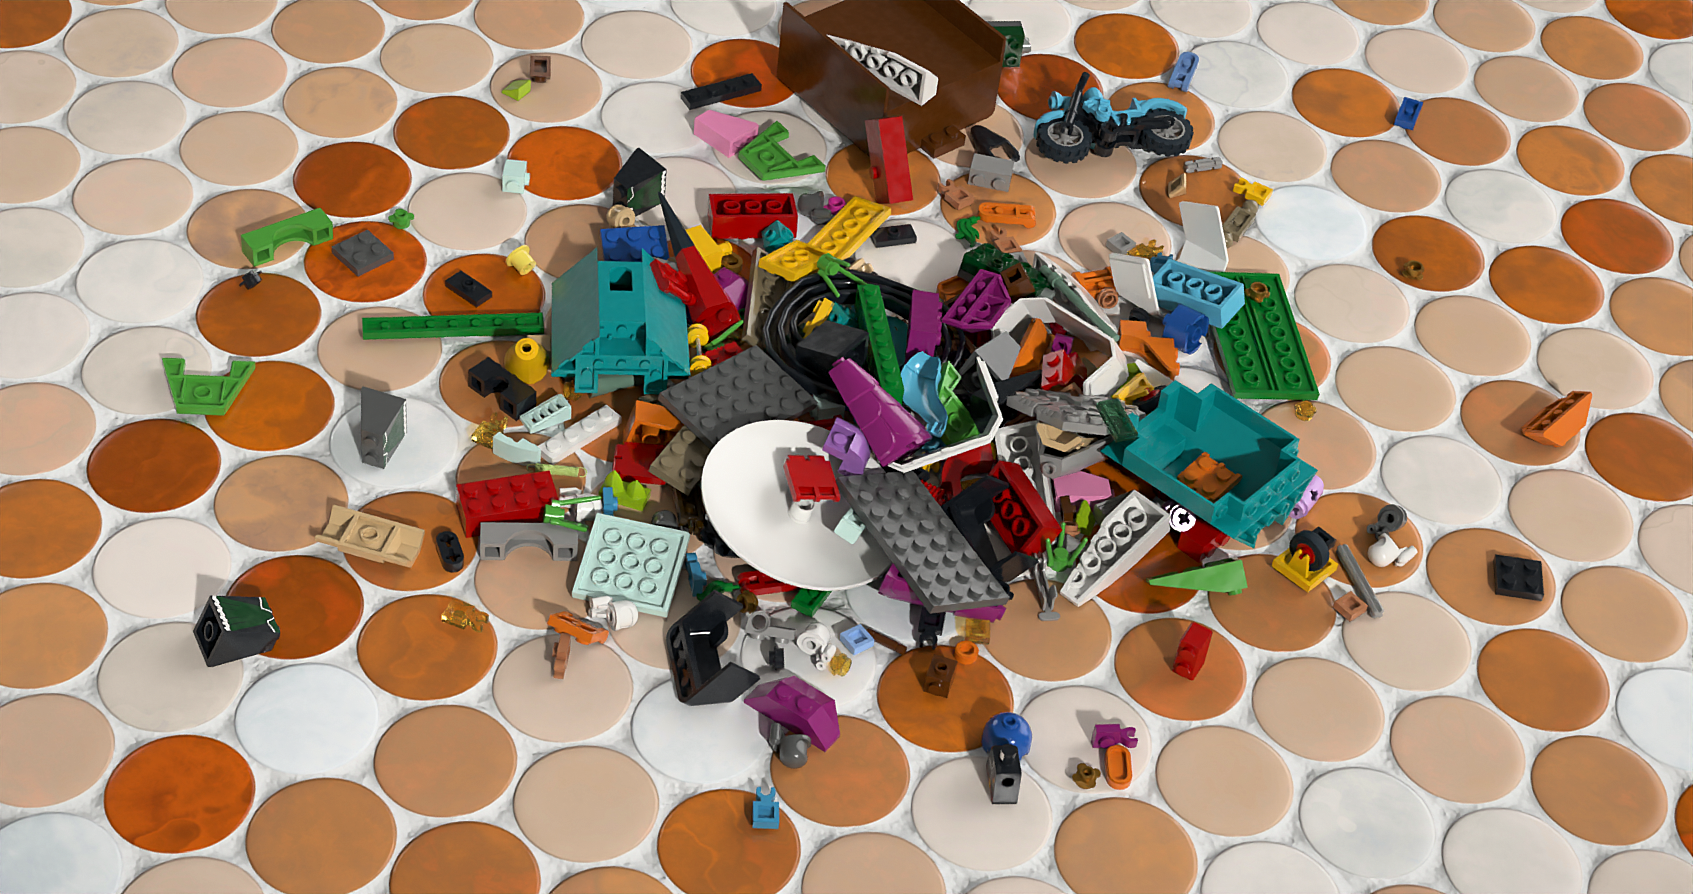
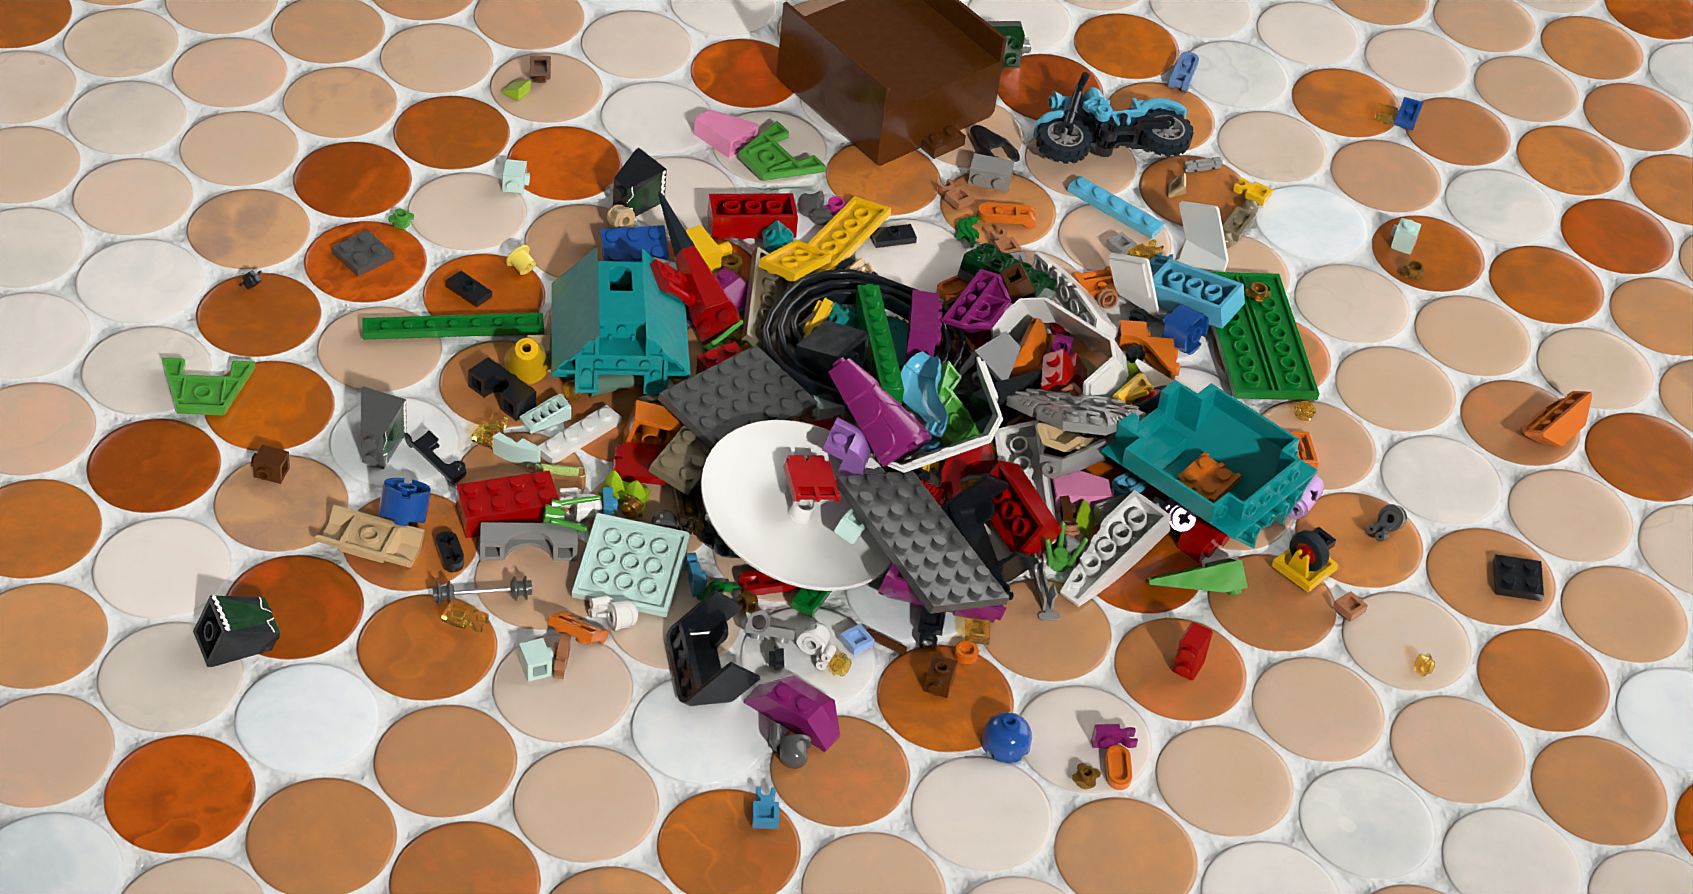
(270, 464): none -> reddish brown brick
(308, 227): bright green arch -> none
(404, 501): none -> blue brick
(426, 445): none -> black piece
(517, 588): none -> dark grey axle
(536, 659): none -> light aqua brick
(632, 507): none -> pearl gold plate
(697, 339): yellow axle -> none
(721, 91): black plate -> none
(830, 266): bright green plant -> none
(889, 160): red brick -> none
(893, 70): white wedge -> none
(1002, 764): black torso -> none
(1056, 281): sand green bar -> none
(1115, 207): none -> medium azure plate
(1117, 420): clear green plate -> none
(1128, 482): none -> medium azure plate
(1135, 352): none -> black plate
(1310, 448): none -> orange tile
(1359, 581): light grey axle -> none
(1386, 114): none -> clear yellow plate
(1386, 551): white piece -> none
(1405, 235): none -> light aqua brick
(1424, 664): none -> clear yellow plate

